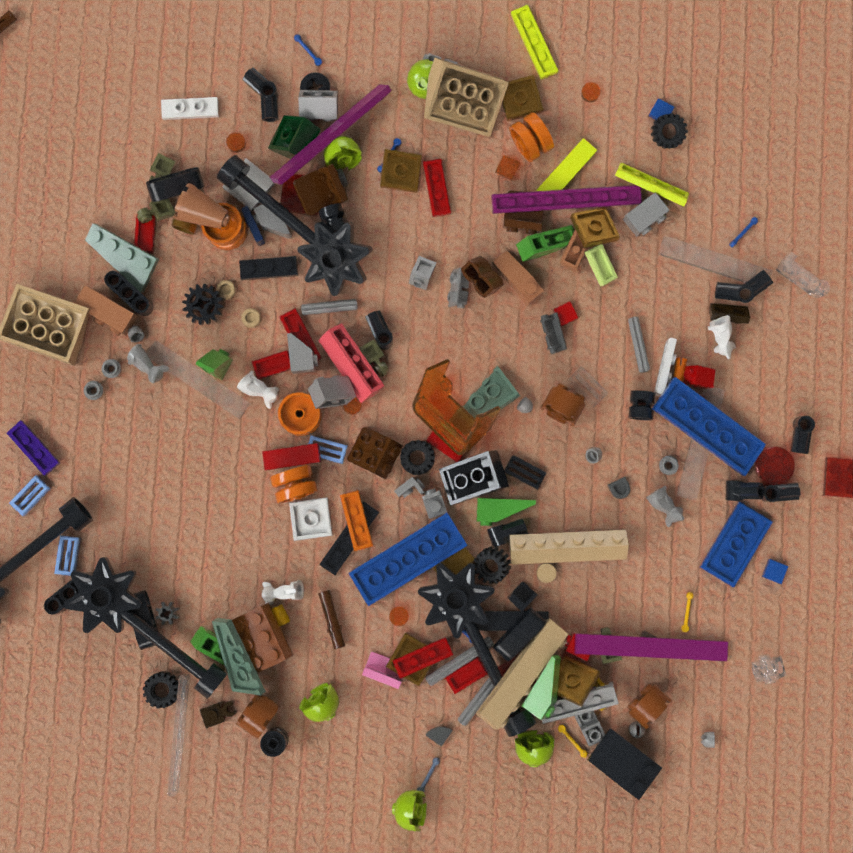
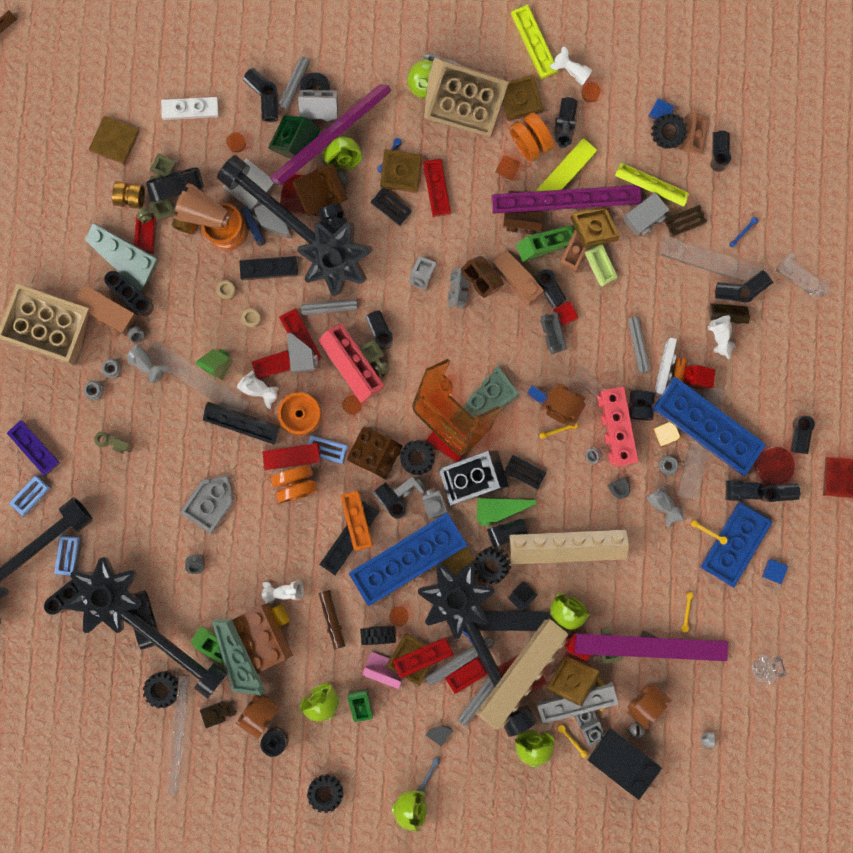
(114, 140): none -> pearl gold tile
(119, 445): none -> olive plate
(124, 194): none -> pearl gold wheel
(161, 611): dark grey gear -> none
(194, 564): none -> dark grey tile
(200, 297): black gear -> none
(209, 503): none -> light grey tile
(241, 423): none -> black tile
(294, 83): none -> light grey axle
(310, 519): white tile -> none
(318, 61): blue hinge -> none
(319, 804): none -> black tyre
(331, 391): light grey brick -> none
(360, 705): none -> green slope
(378, 635): none -> black tyre
(389, 500): none -> black piece
(403, 217): none -> black tile
(519, 634): black beam -> none
(525, 405): light grey hinge -> none
(536, 395): none -> blue tile
(543, 435): none -> yellow hinge
(544, 692): slope -> none
(546, 573): tan tile -> none
(551, 290): none -> black piece
(566, 122): none -> black piece
(567, 612): none -> lime cylinder
(576, 70): none -> white animal
(617, 426): none -> coral brick
(666, 433): none -> yellow slope
(696, 133): none -> nougat slope
(700, 214): none -> dark brown tile
(720, 149): none -> black piece
(723, 540): none -> yellow hinge

